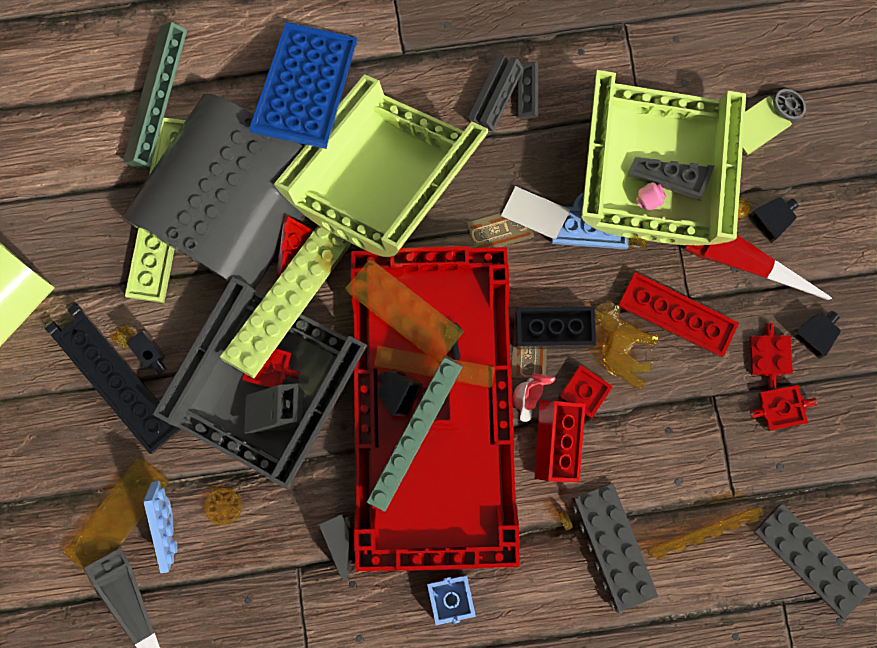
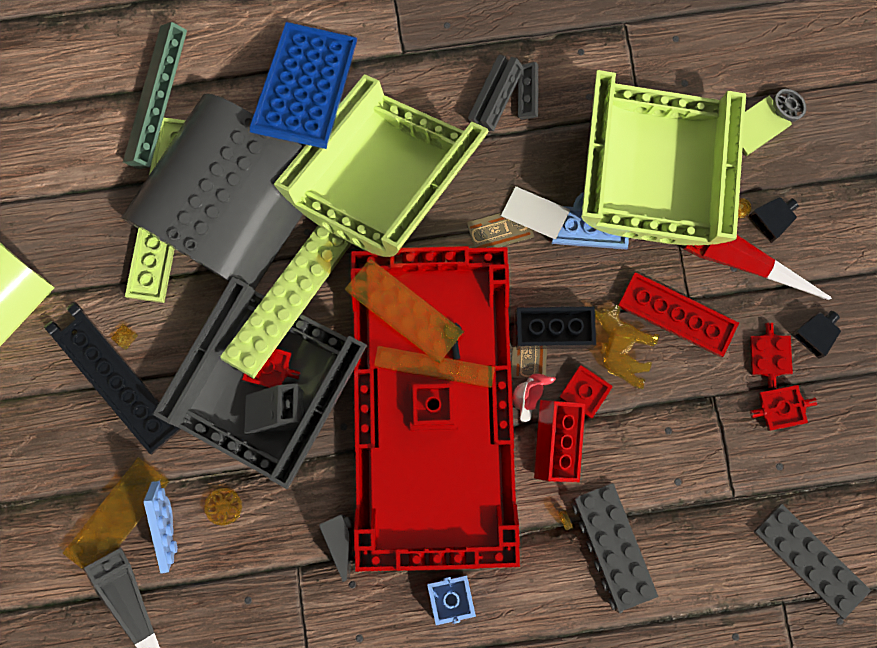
(141, 346): black torso -> none
(292, 239): red wing -> none
(398, 391): black torso -> none
(414, 433): sand green brick -> none
(637, 243): clear yellow tile -> none
(651, 196): bright pink head -> none
(680, 178): dark grey wing -> none
(697, 536): clear yellow plate -> none

